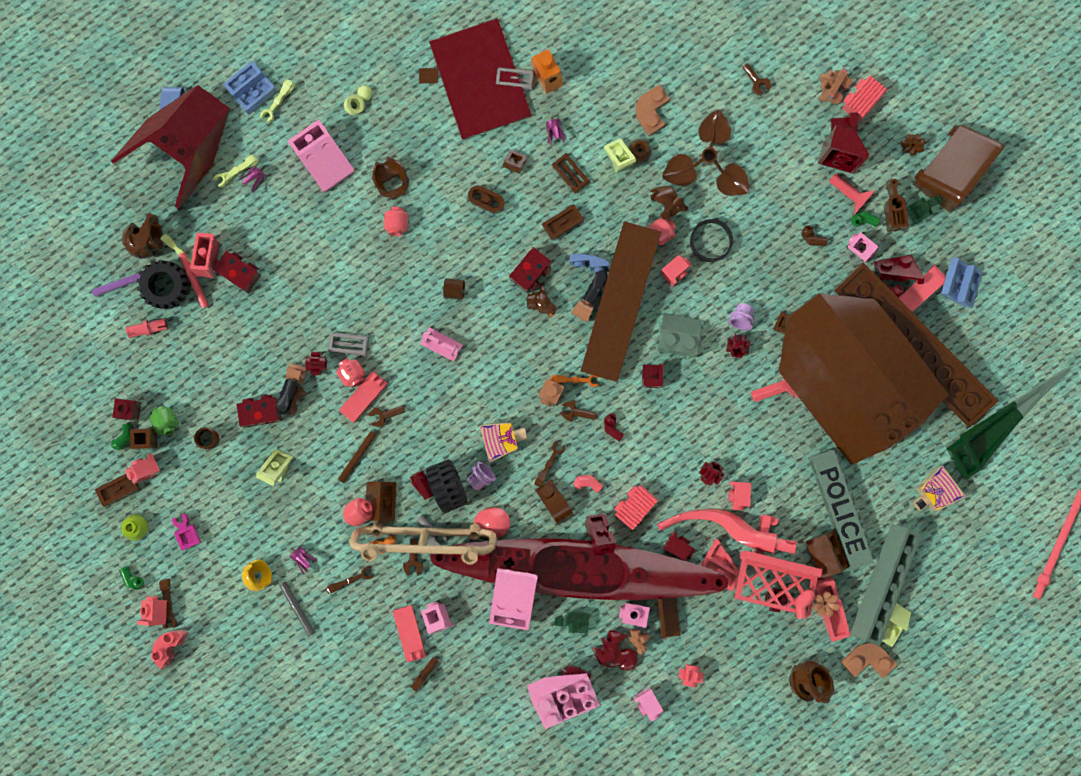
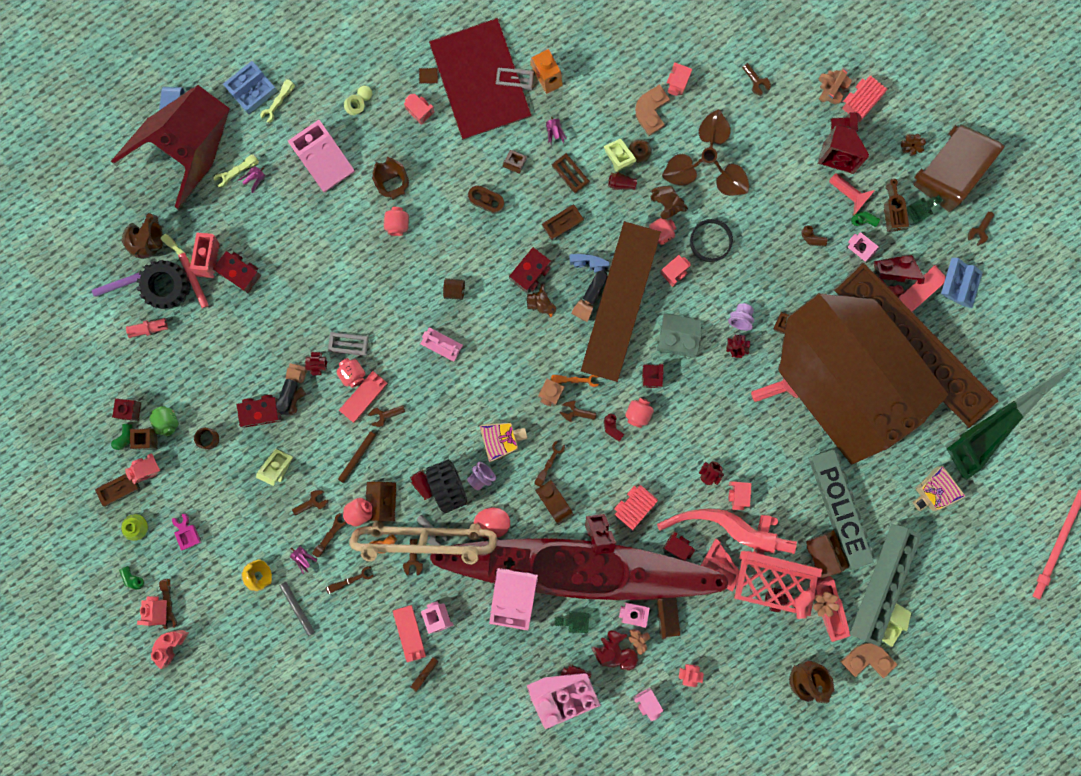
(310, 503): none -> reddish brown bar
(320, 548): none -> reddish brown piece
(418, 108): none -> coral brick
(587, 480): coral arm -> none
(619, 181): none -> dark red cone
(639, 412): none -> coral head
(678, 79): none -> coral brick
(981, 229): none -> reddish brown bar

